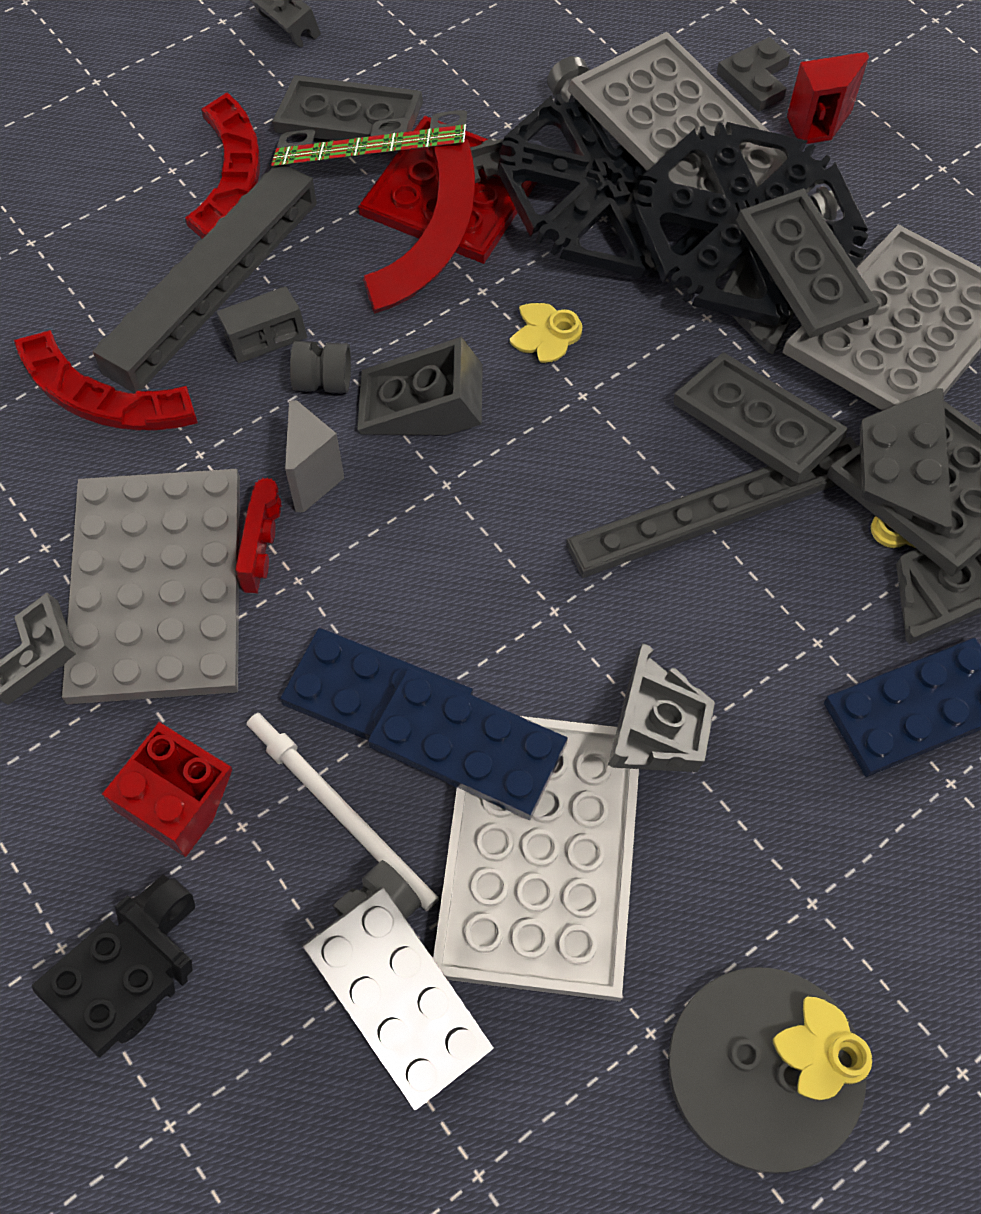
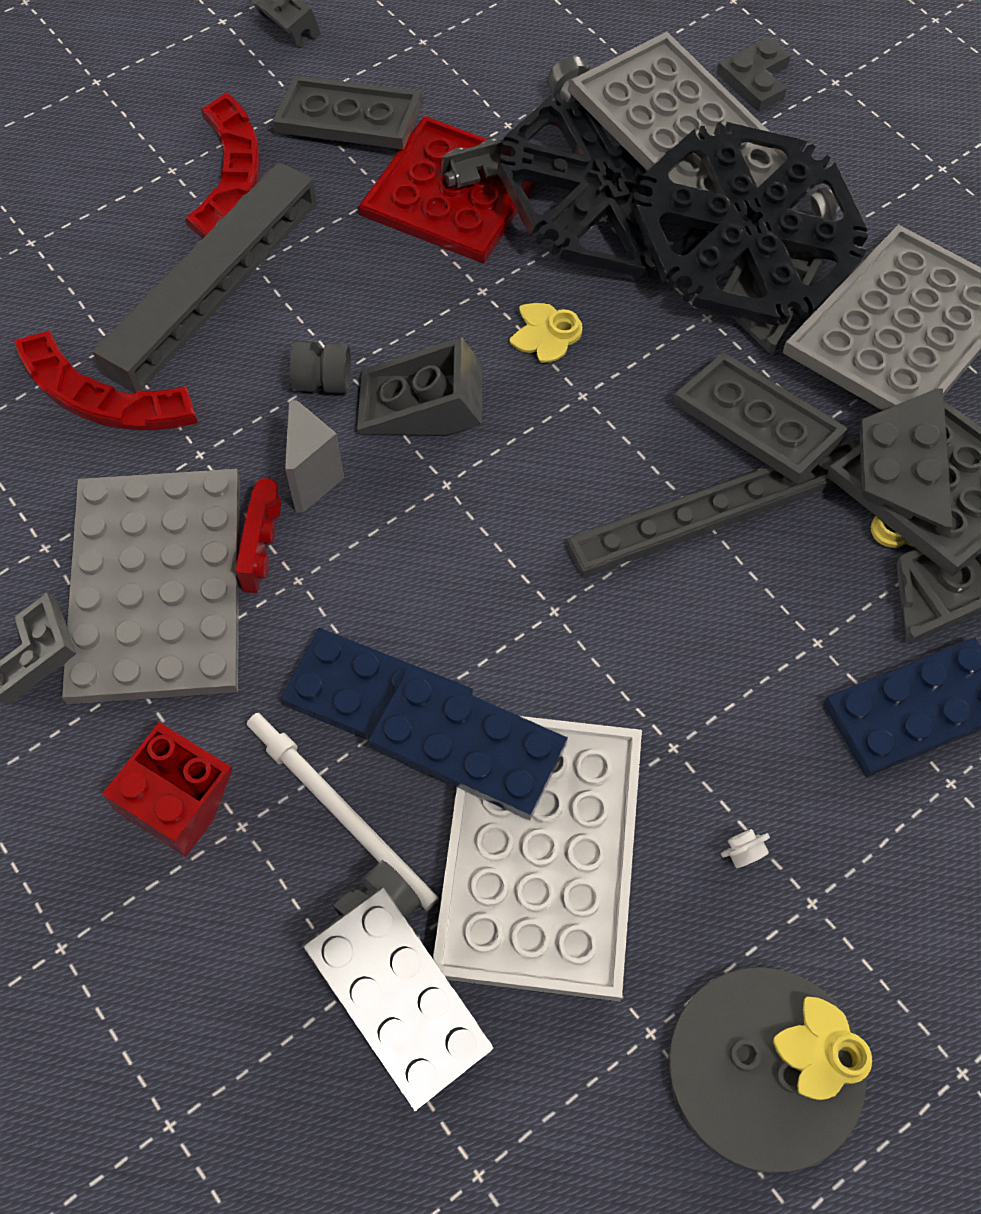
(120, 973): black plate -> none
(262, 324): dark grey hinge -> none
(377, 143): piece -> none
(440, 239): red tile -> none
(661, 720): wing -> none
(746, 848): none -> white plate
(807, 263): dark grey plate -> none
(825, 95): red slope -> none

